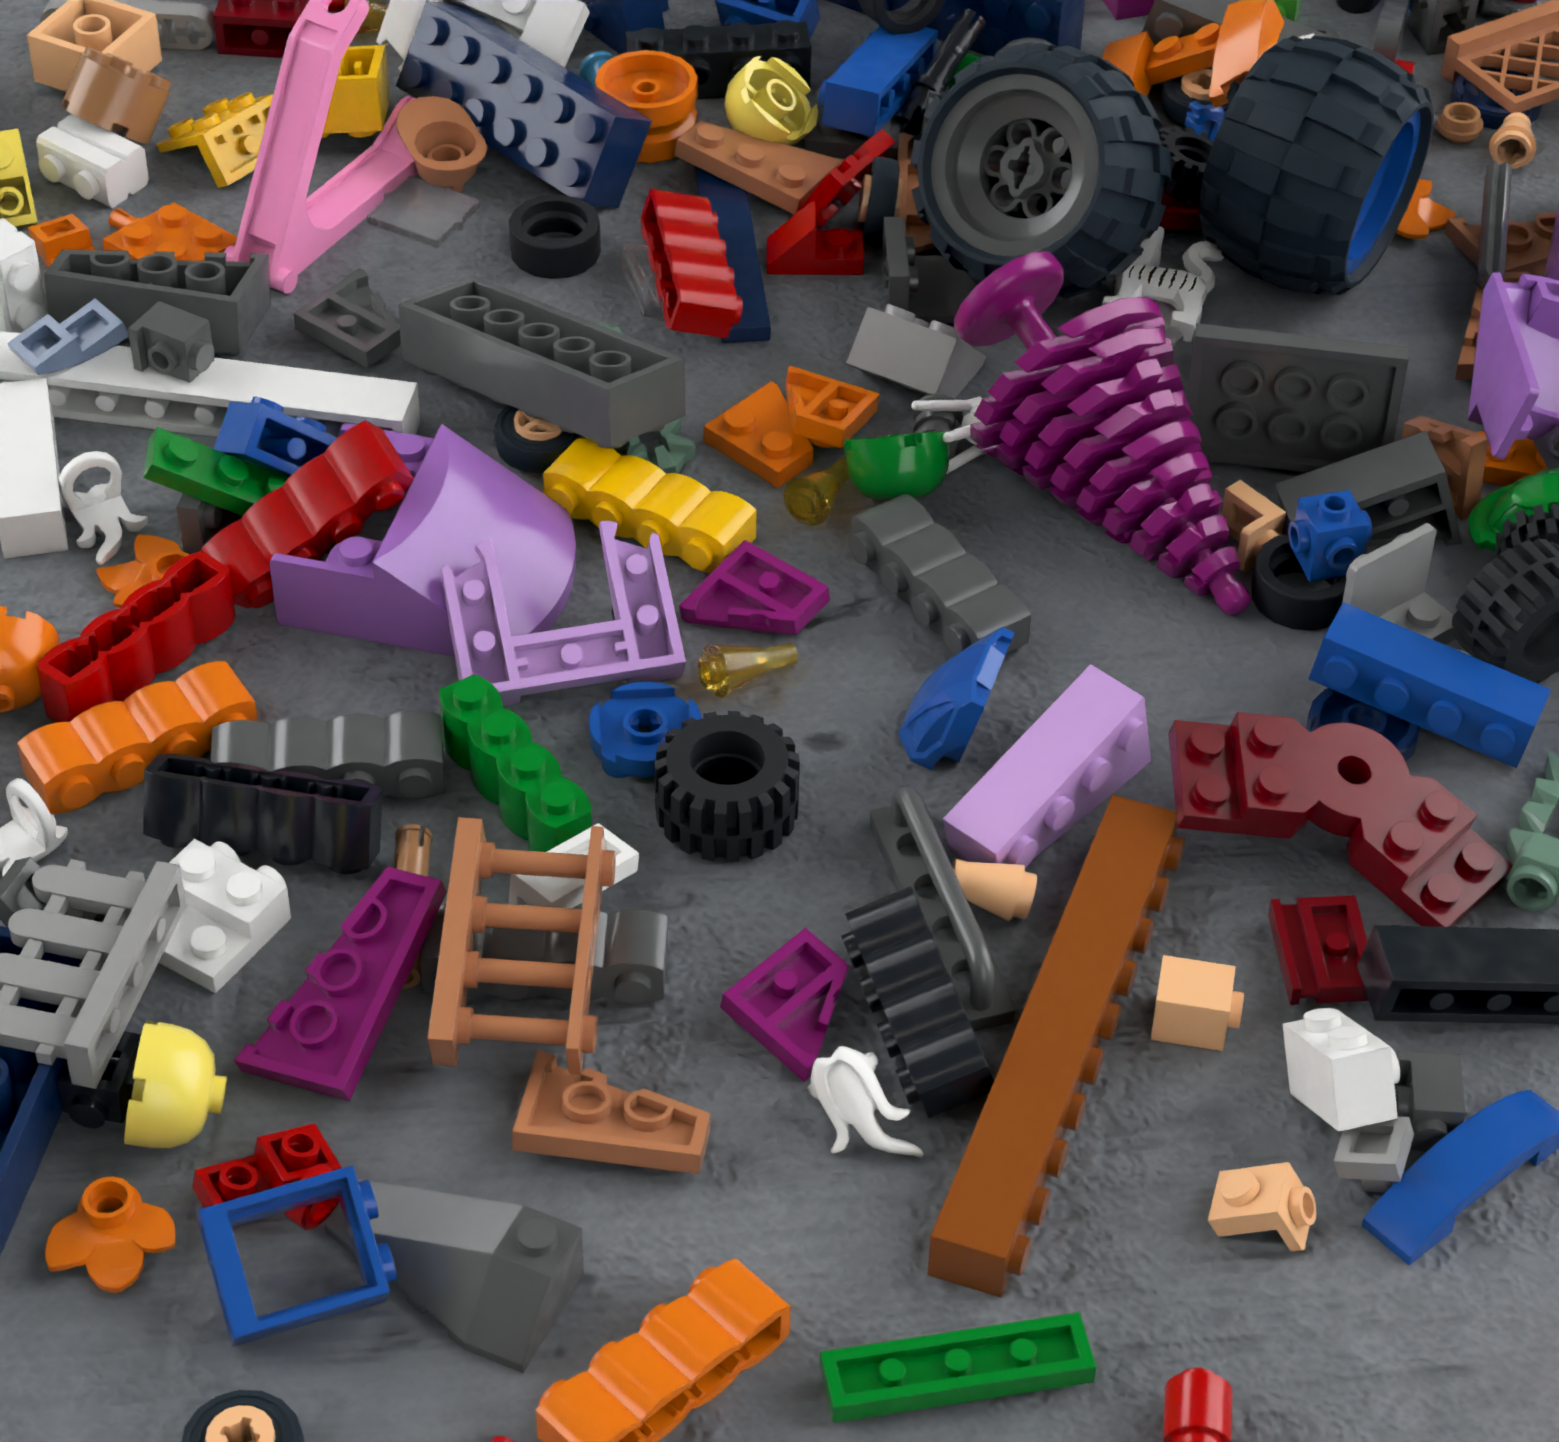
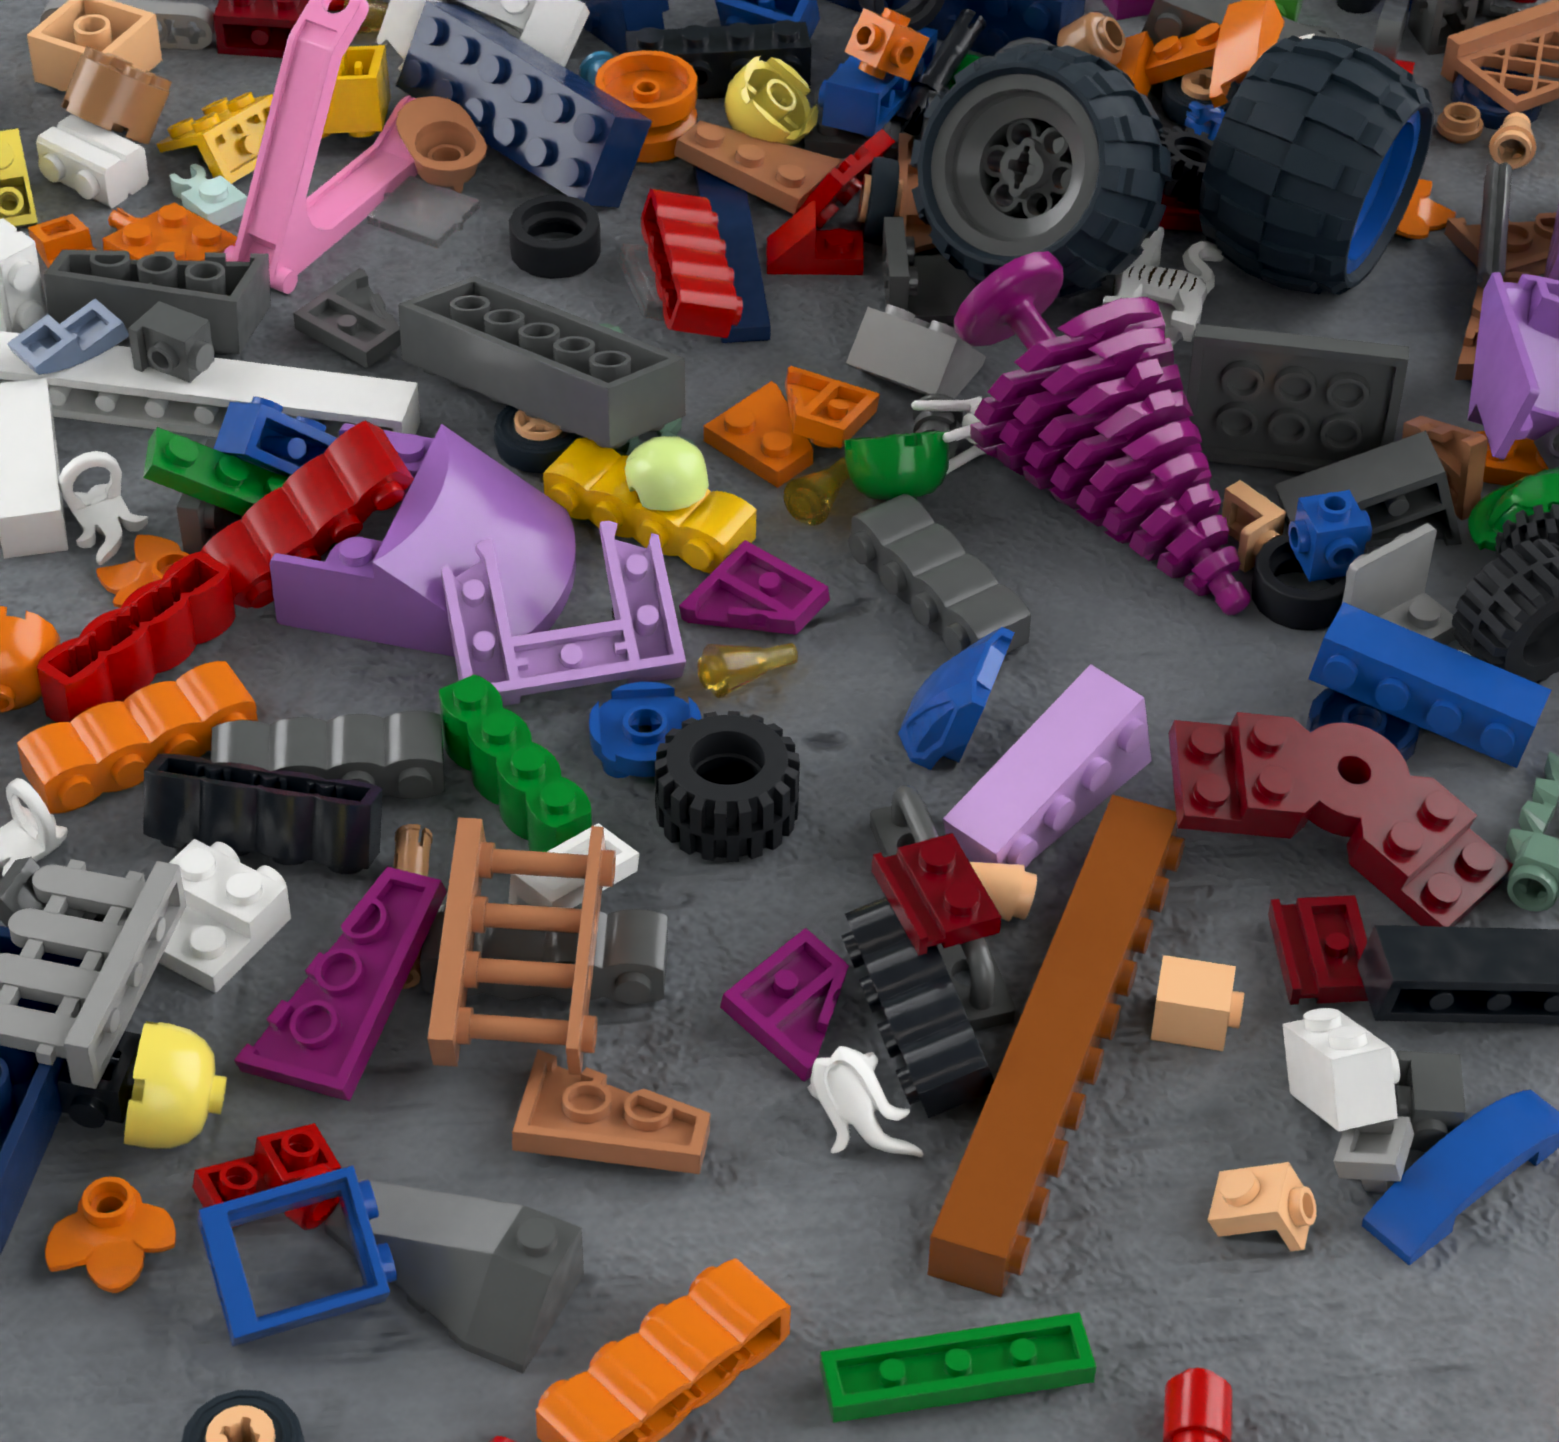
(209, 198): none -> light aqua plate
(667, 473): none -> yellowish green hair
(886, 44): none -> orange brick
(936, 894): none -> dark red plate
(1094, 35): none -> medium nougat head

